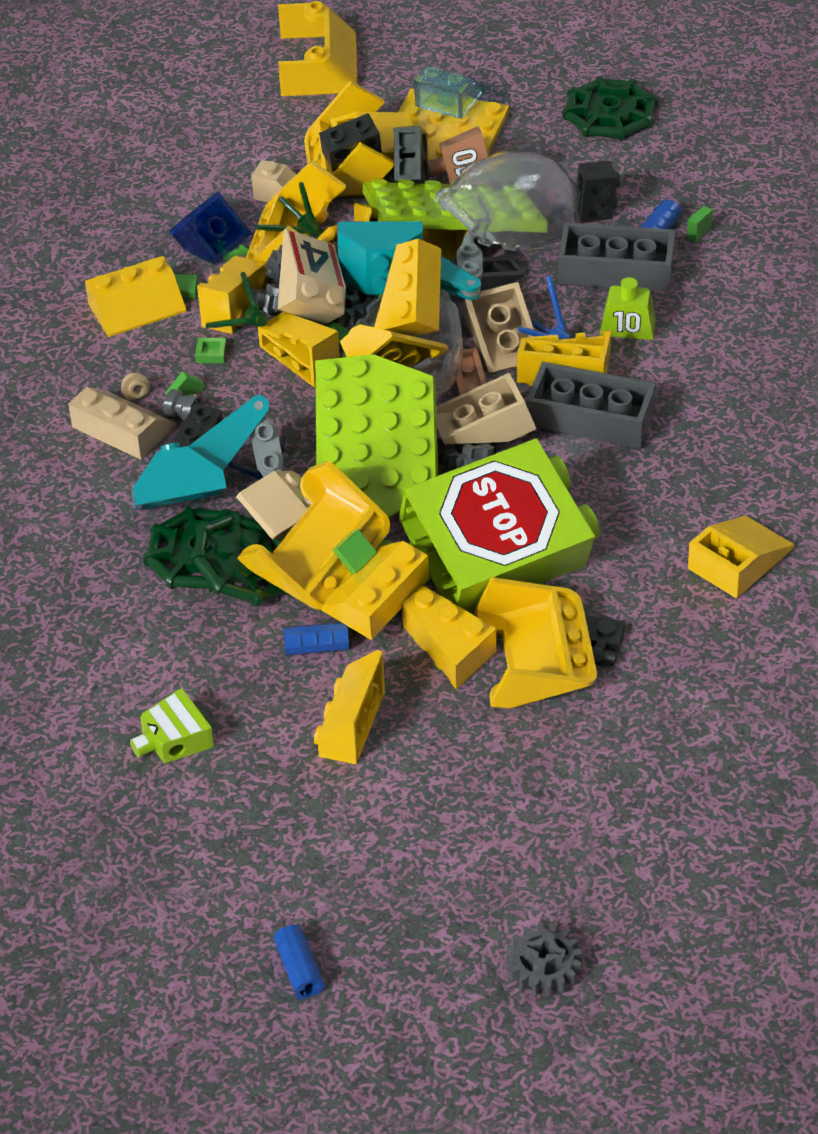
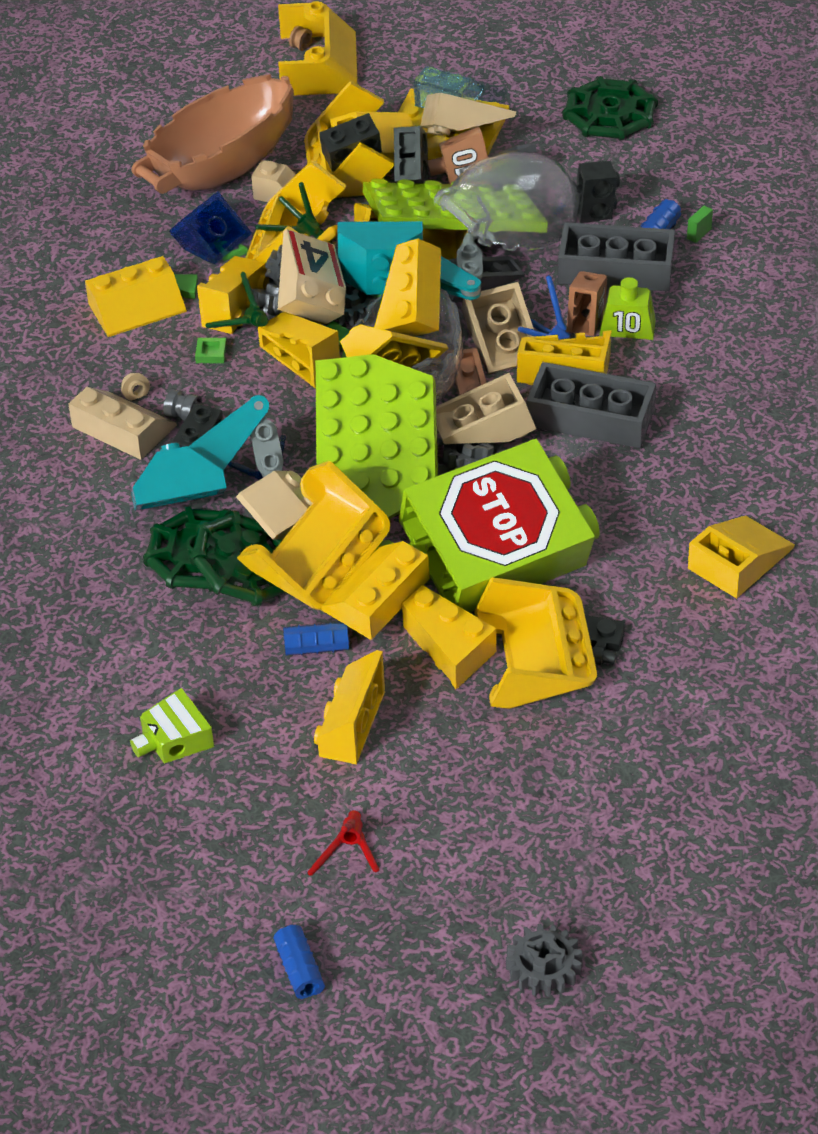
(187, 384): bright green tile -> none
(218, 136): none -> nougat windscreen
(300, 38): none -> medium nougat bush
(351, 834): none -> red plant
(354, 551): bright green tile -> none
(451, 113): none -> tan slope
(586, 292): none -> nougat torso

